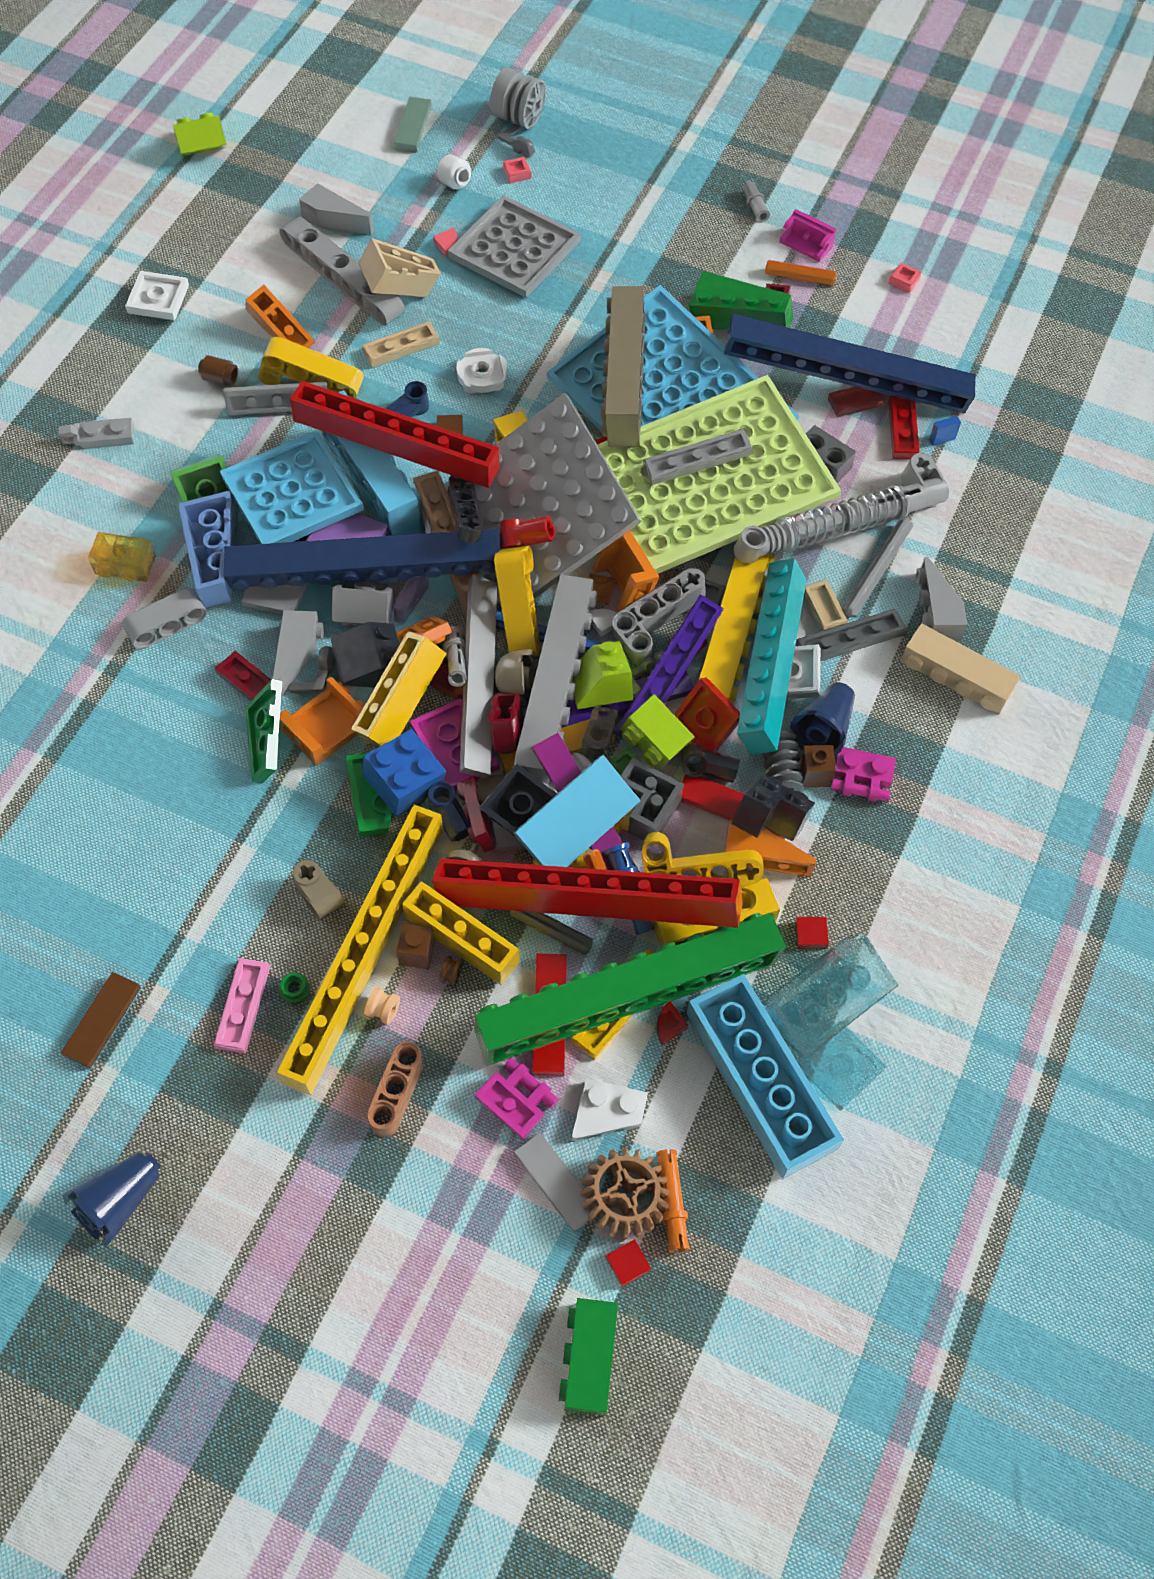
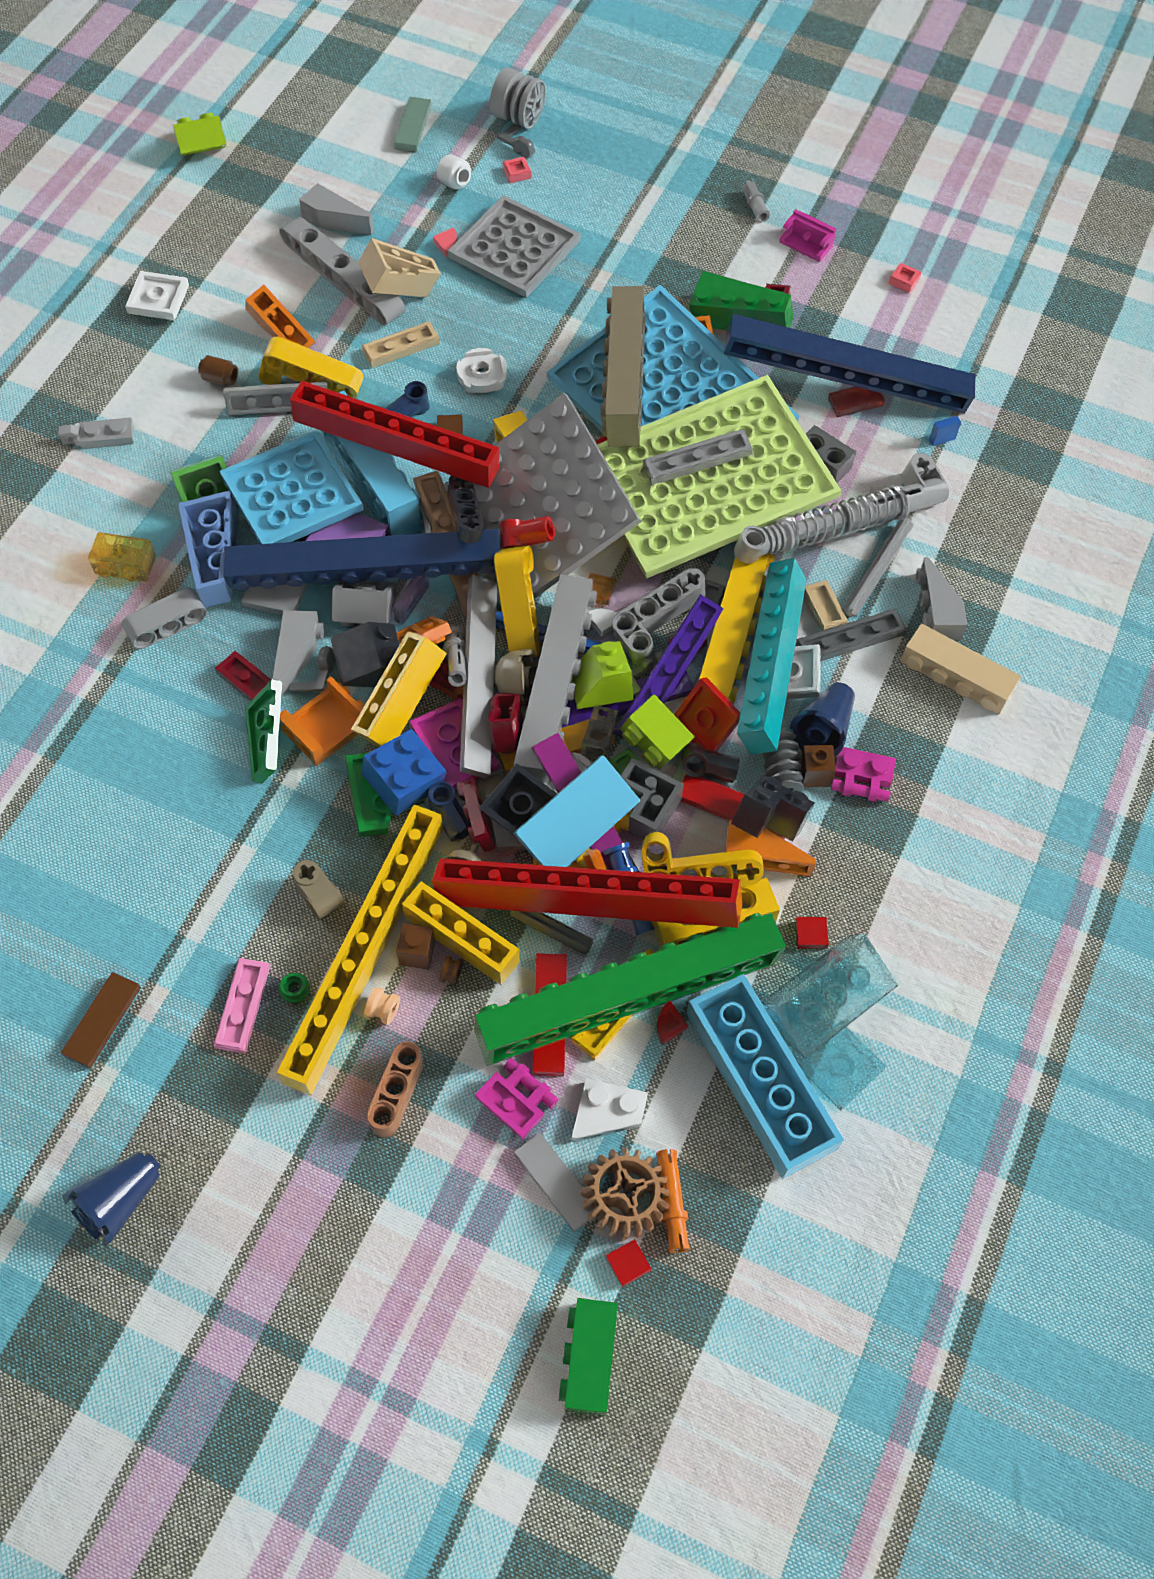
(629, 567): orange panel -> none
(800, 272): orange axle -> none
(903, 427): red tile -> none

